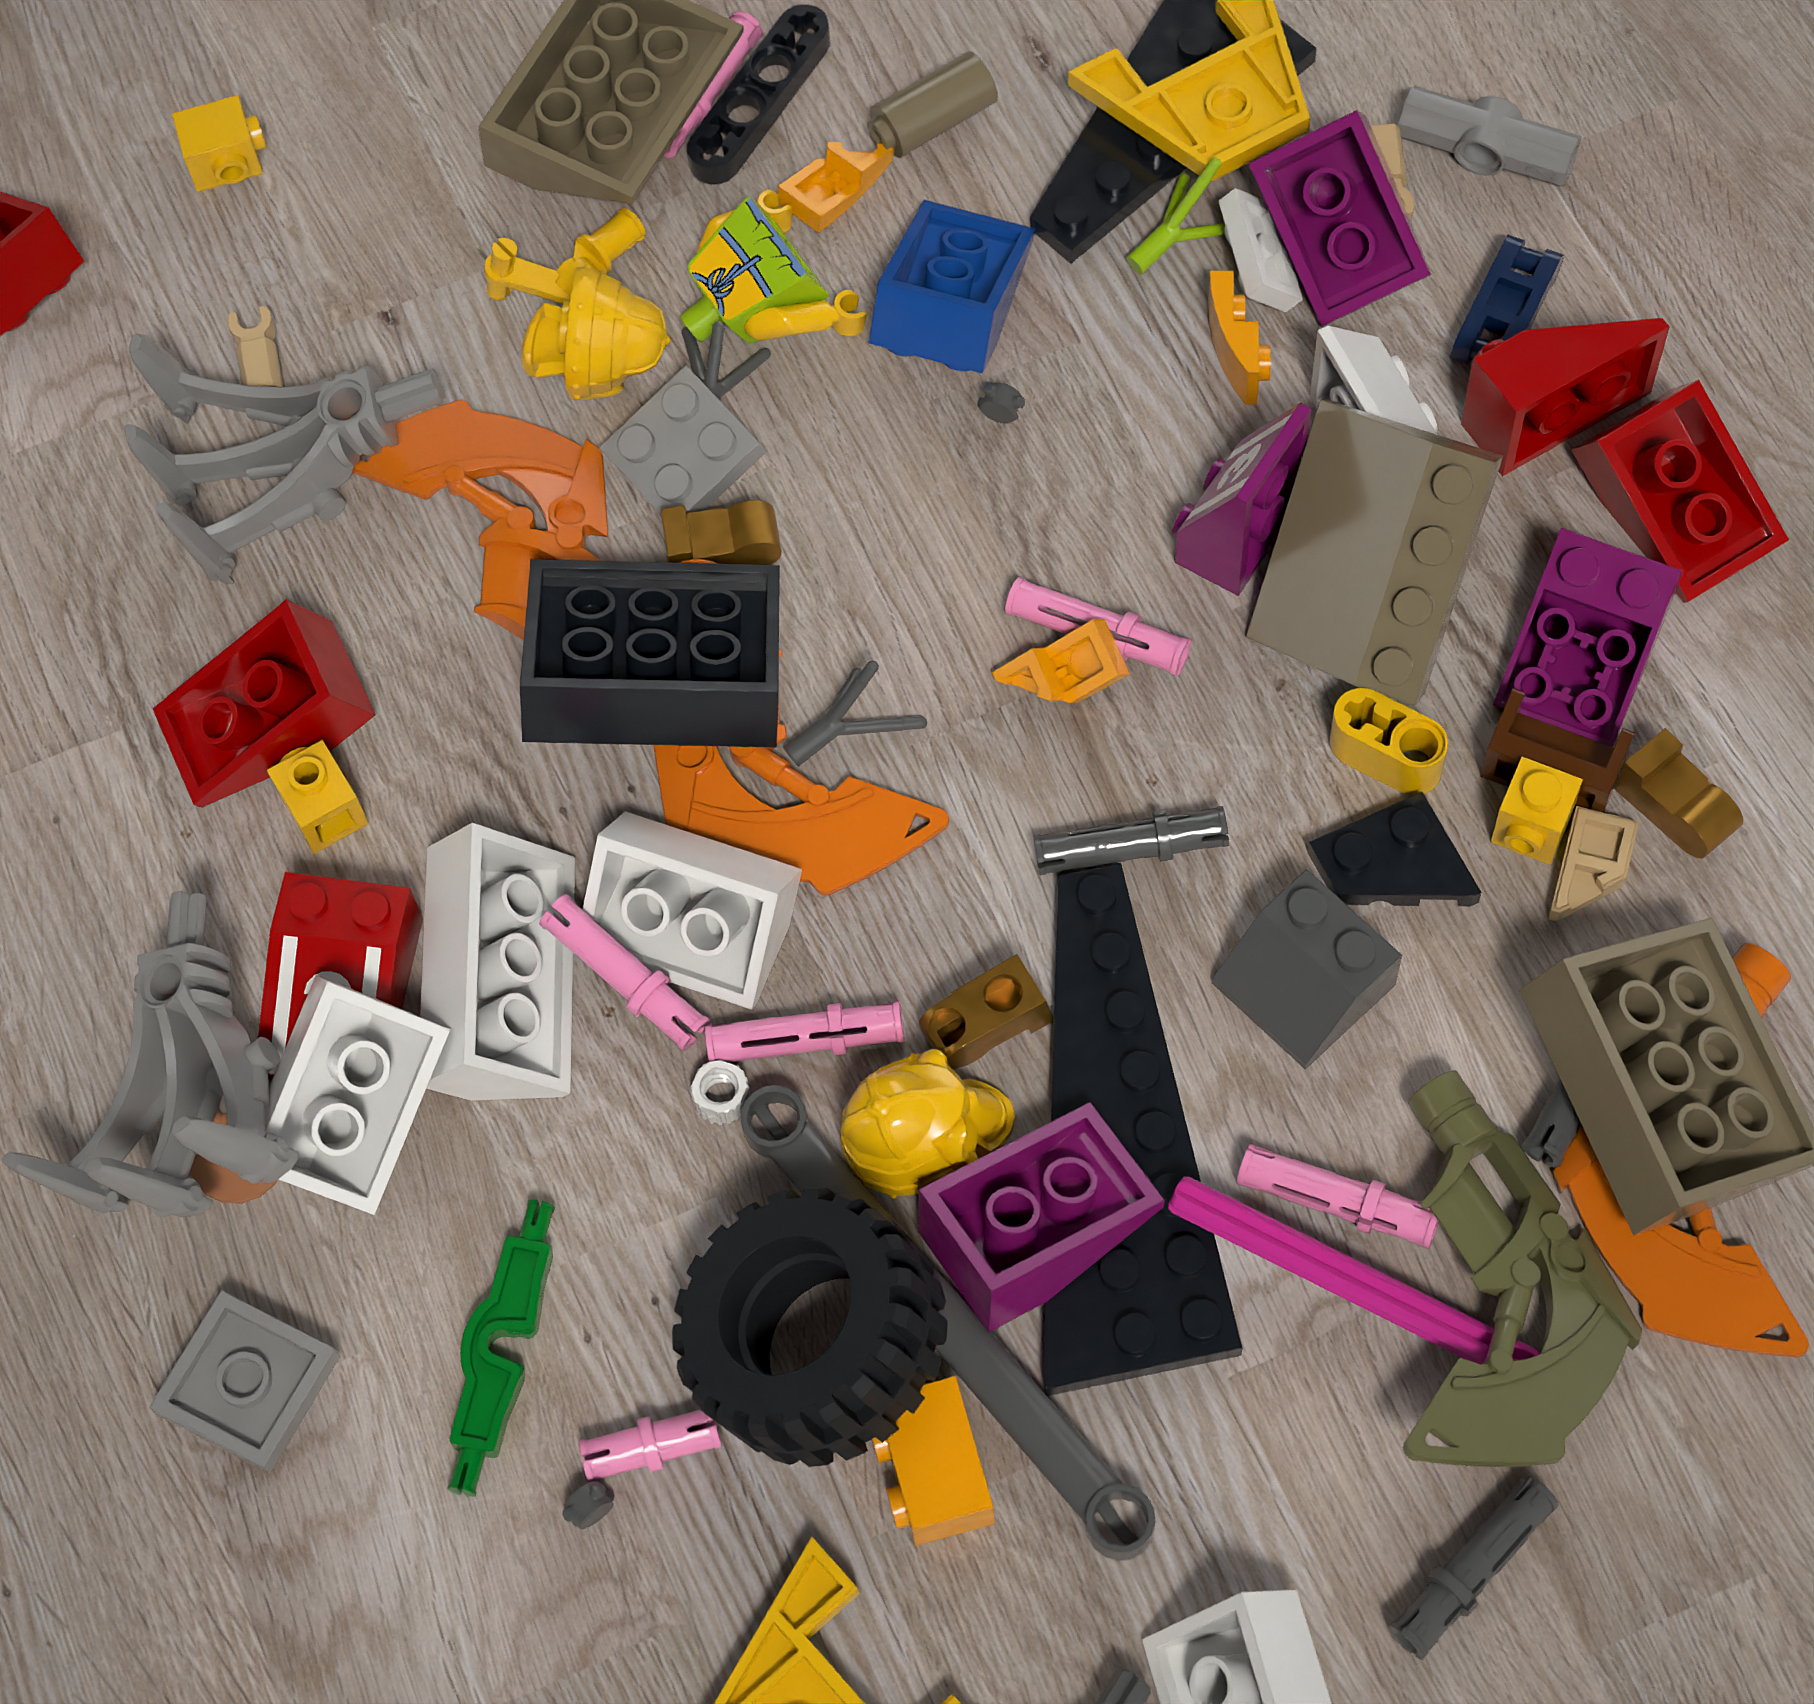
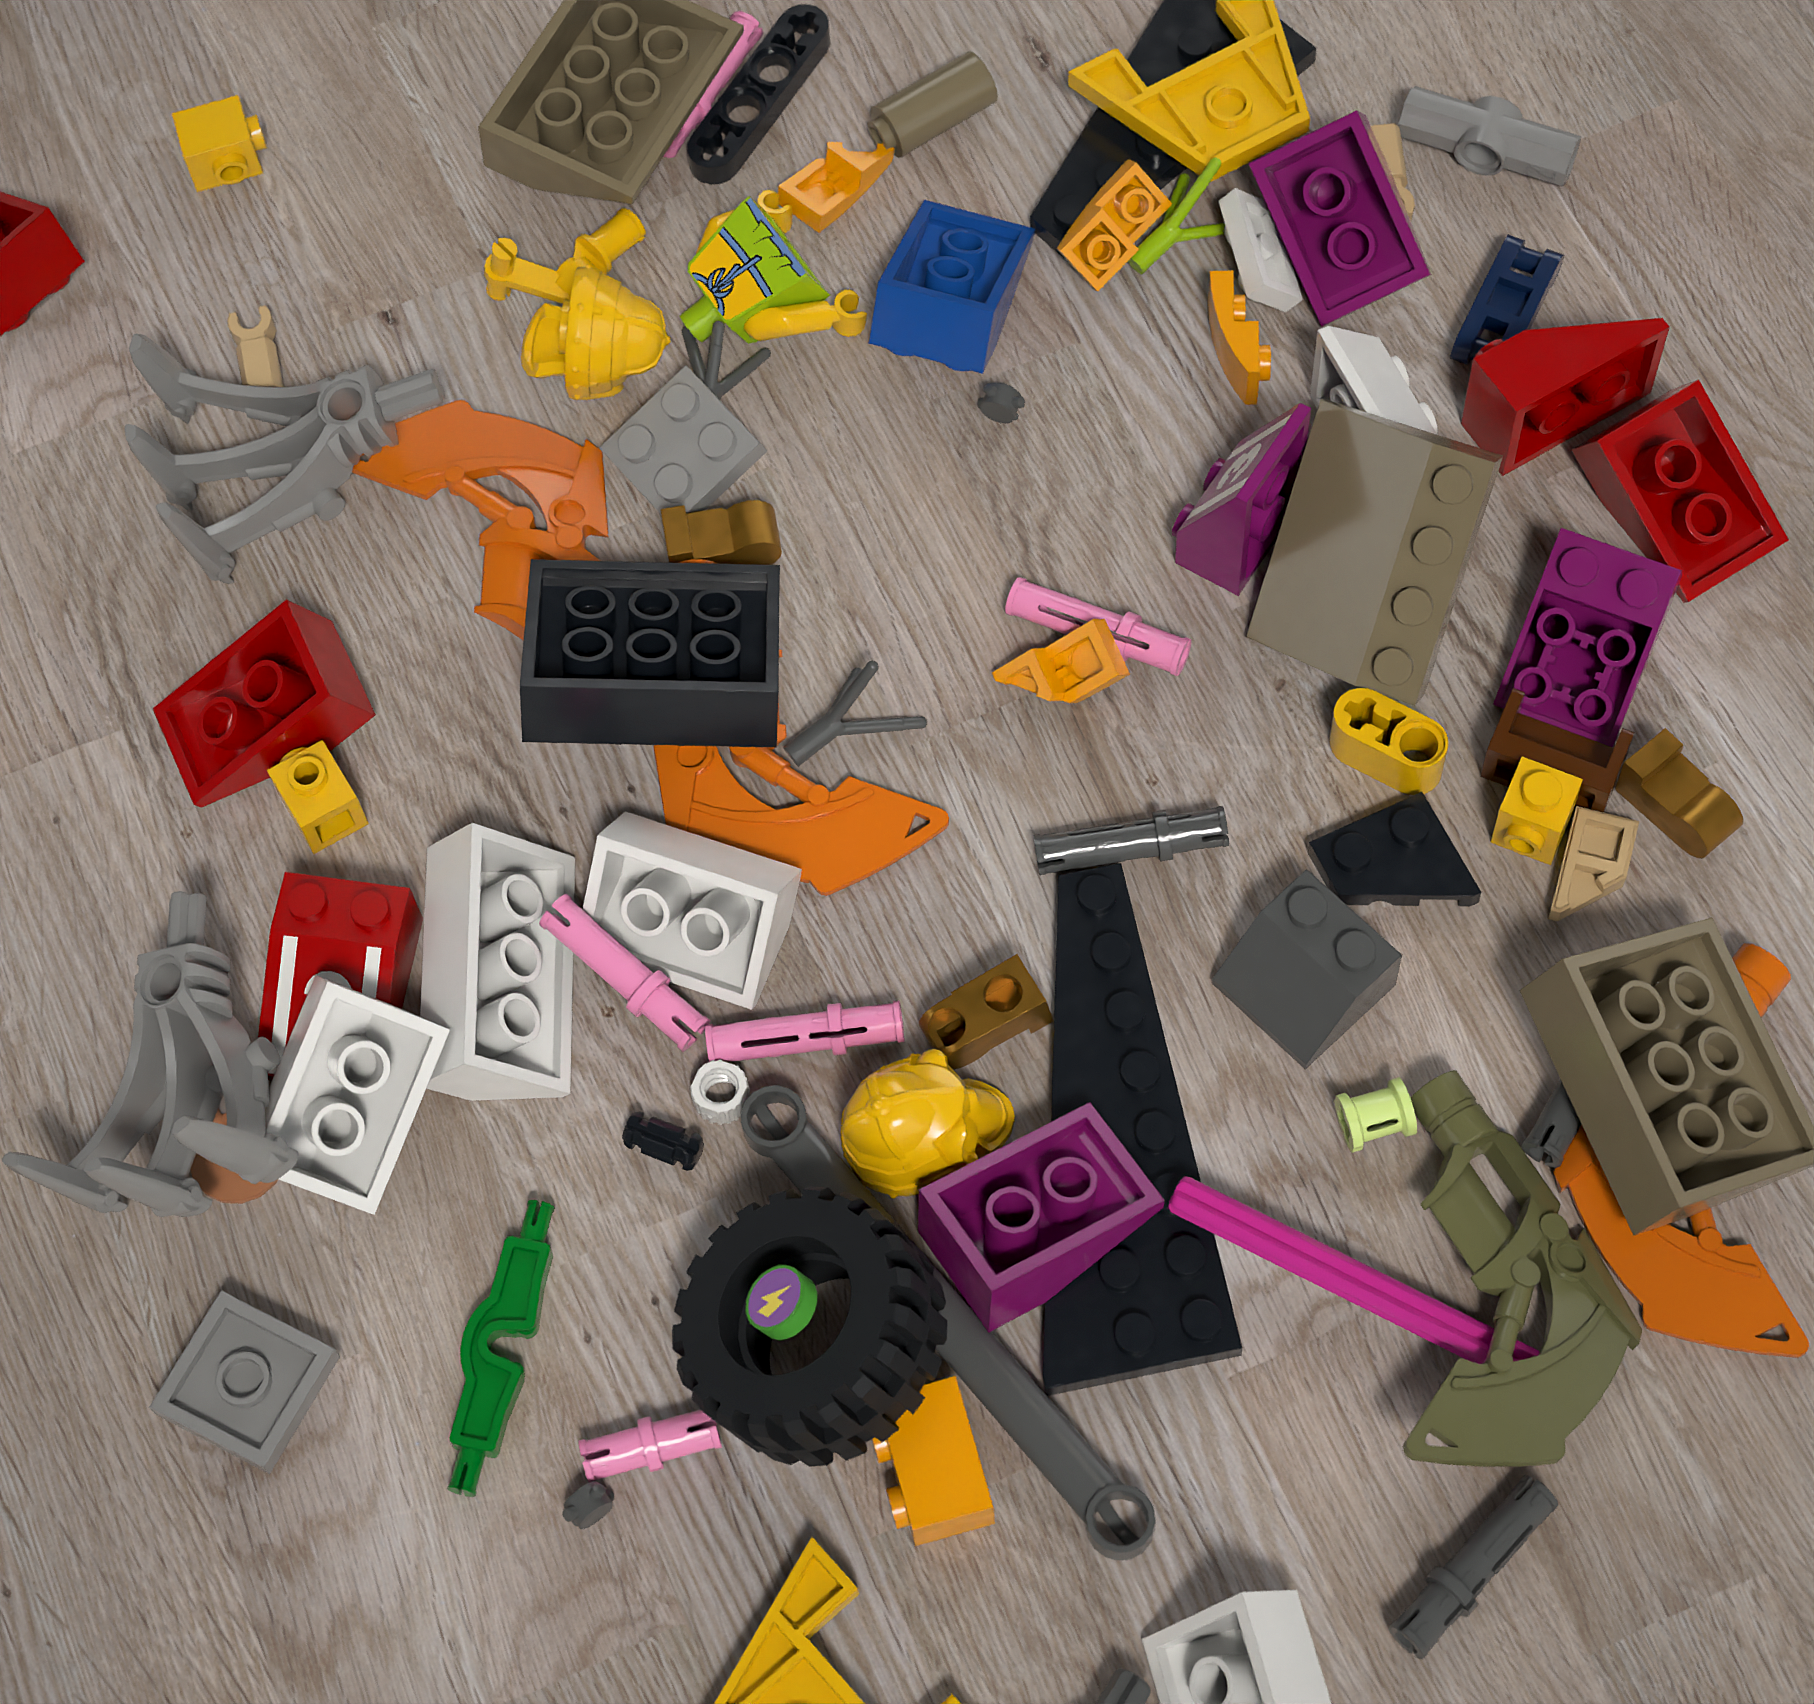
(663, 1141): none -> black piece
(781, 1302): none -> tile
(1111, 224): none -> light orange slope
(1328, 1192): bright pink pin -> none
(1376, 1114): none -> yellowish green bush

